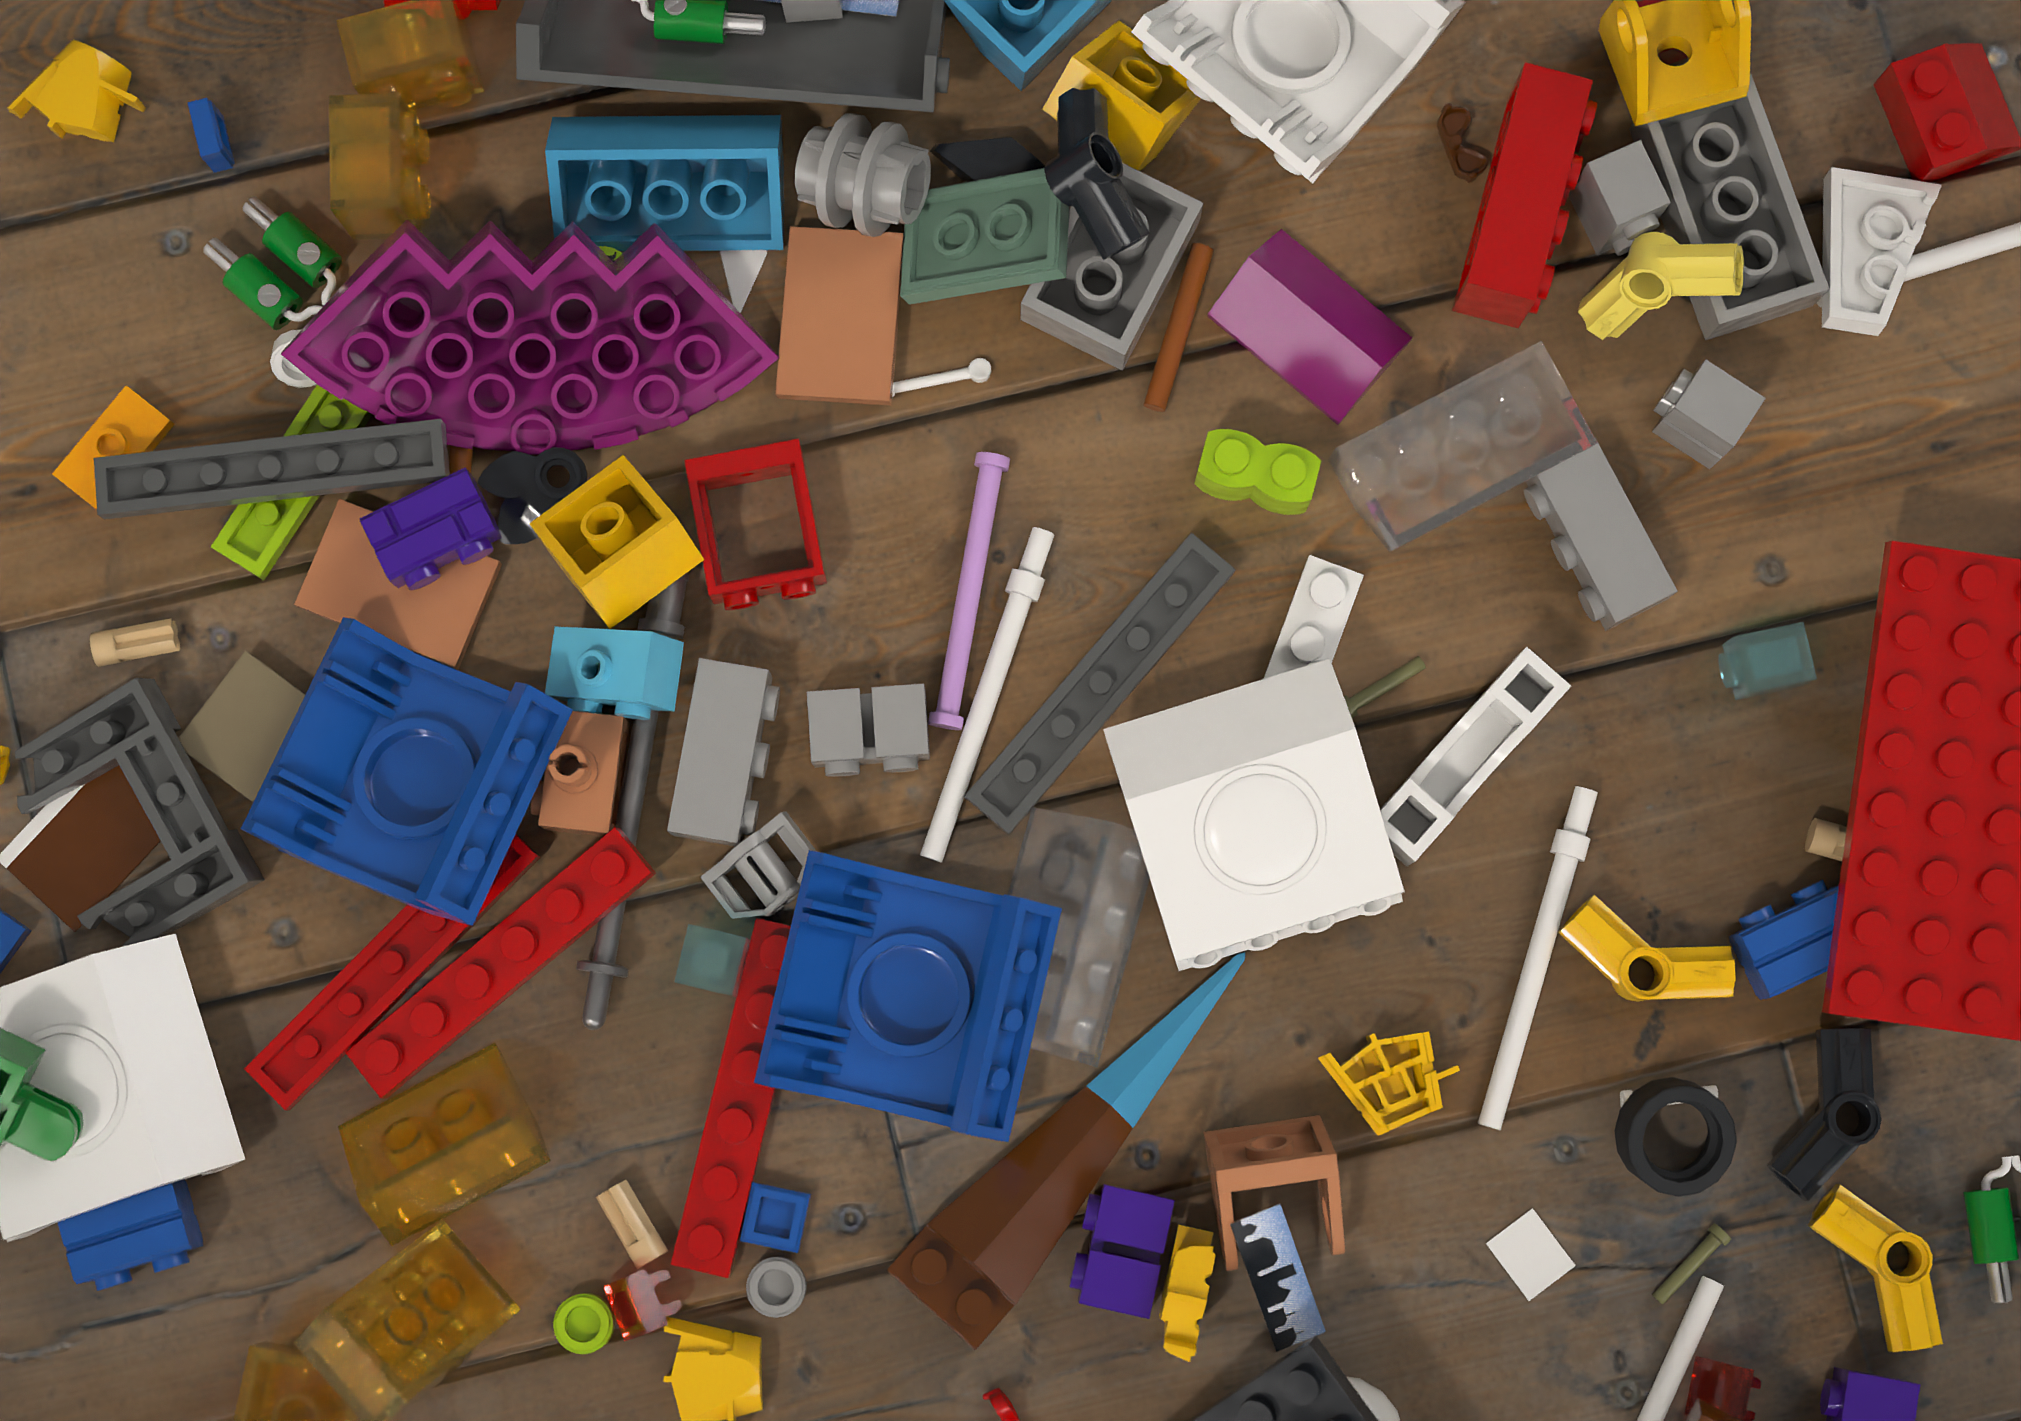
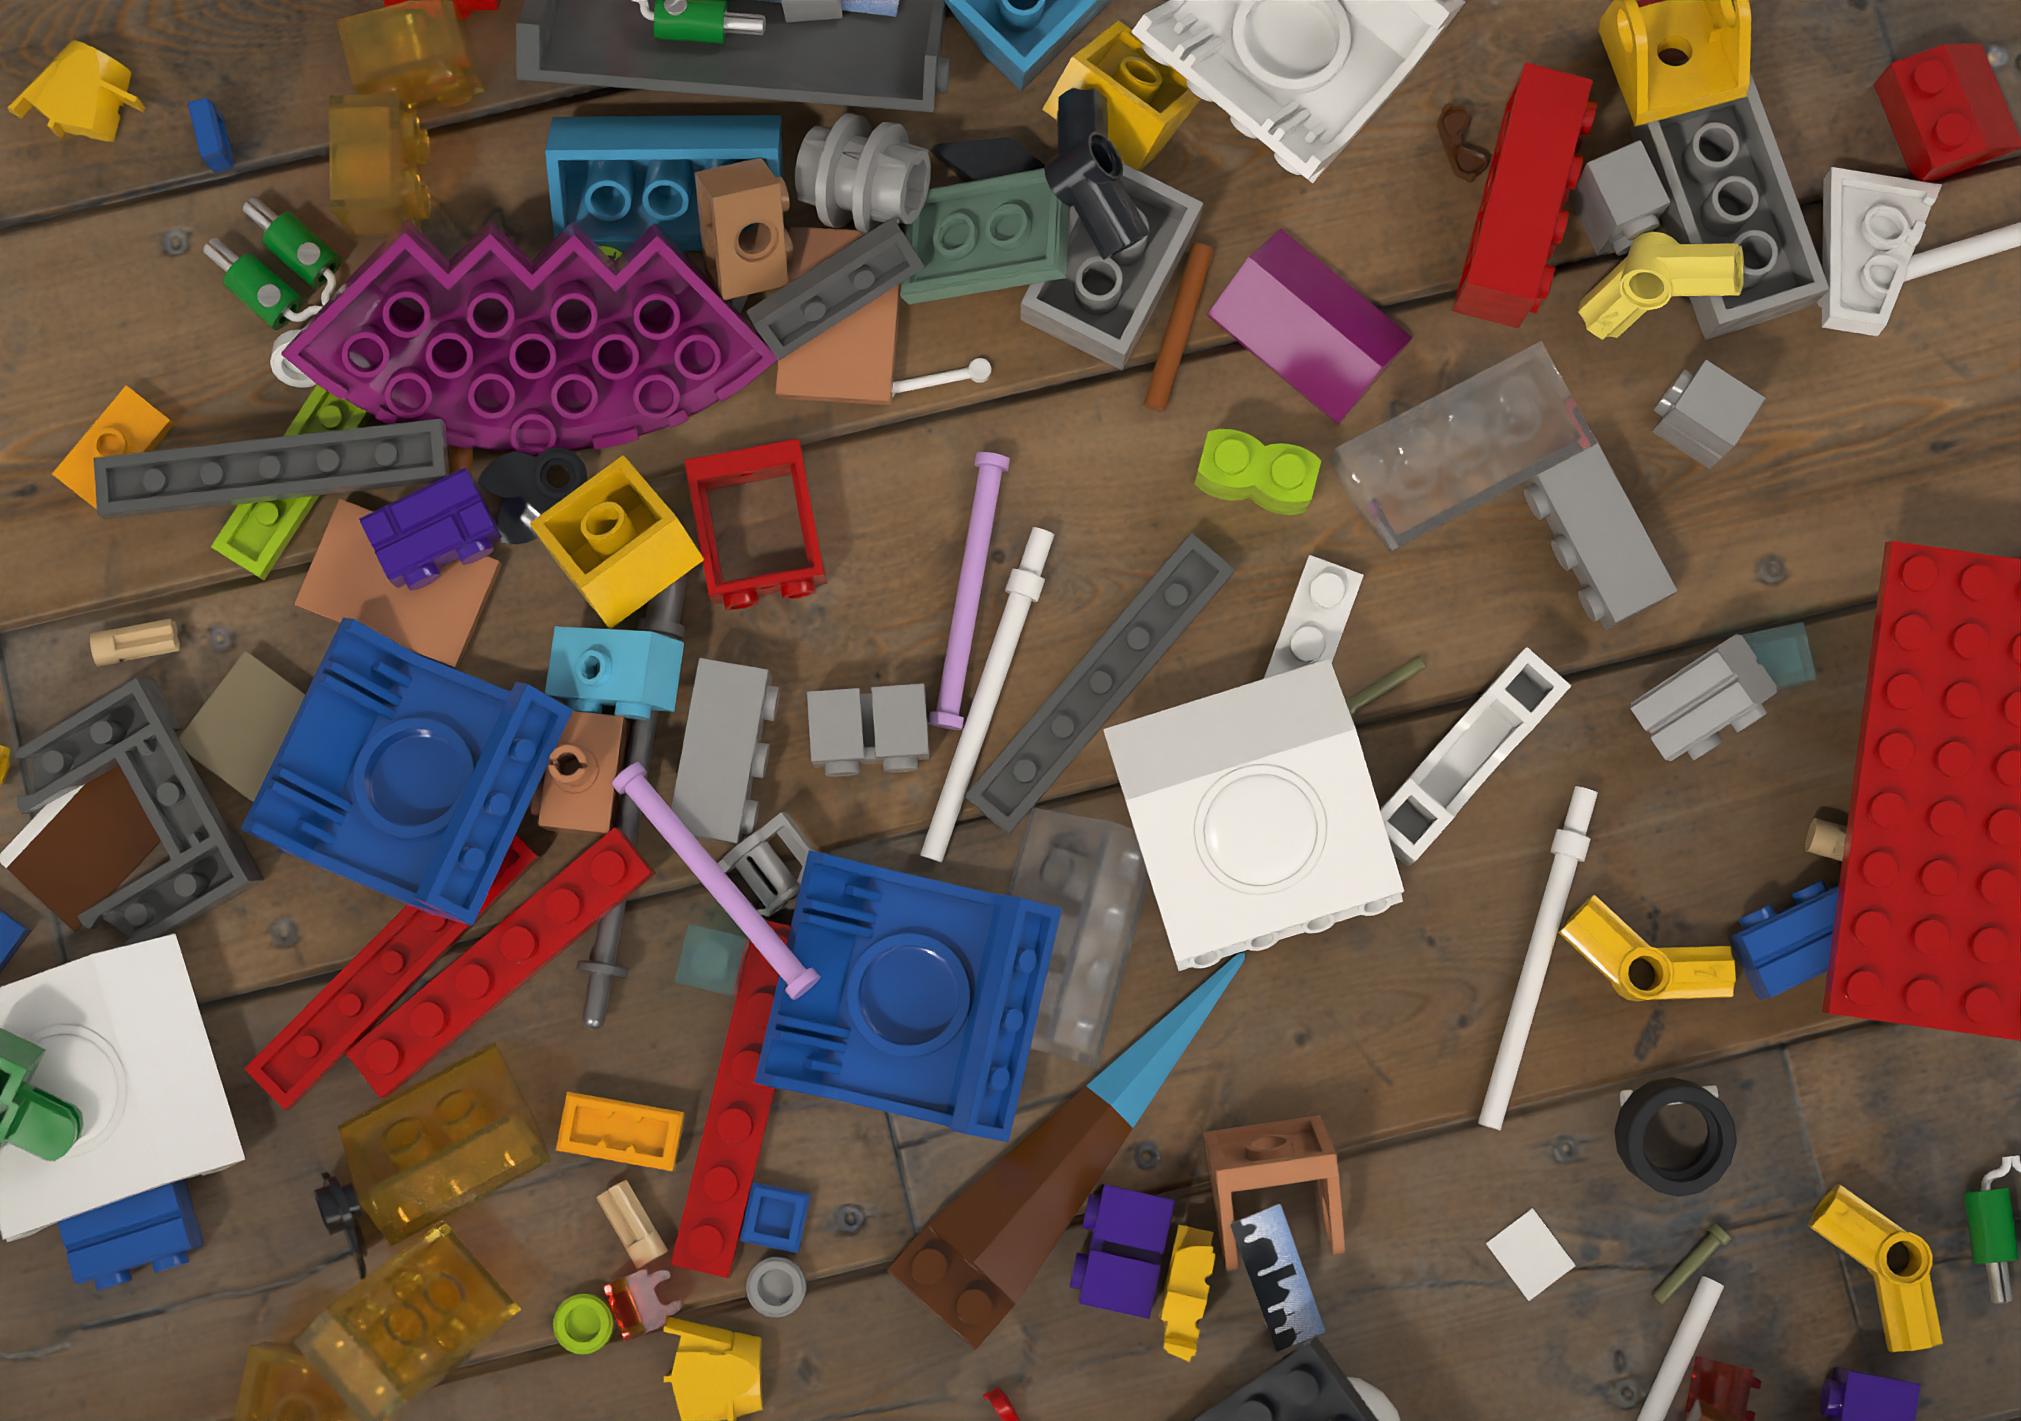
(340, 1212): none -> black plate
(620, 1131): none -> light orange plate
(715, 880): none -> lavender bar
(727, 203): none -> medium nougat brick
(835, 289): none -> dark grey plate
(1390, 1080): yellow piece -> none
(1704, 698): none -> light grey brick
(1820, 1146): black piece -> none

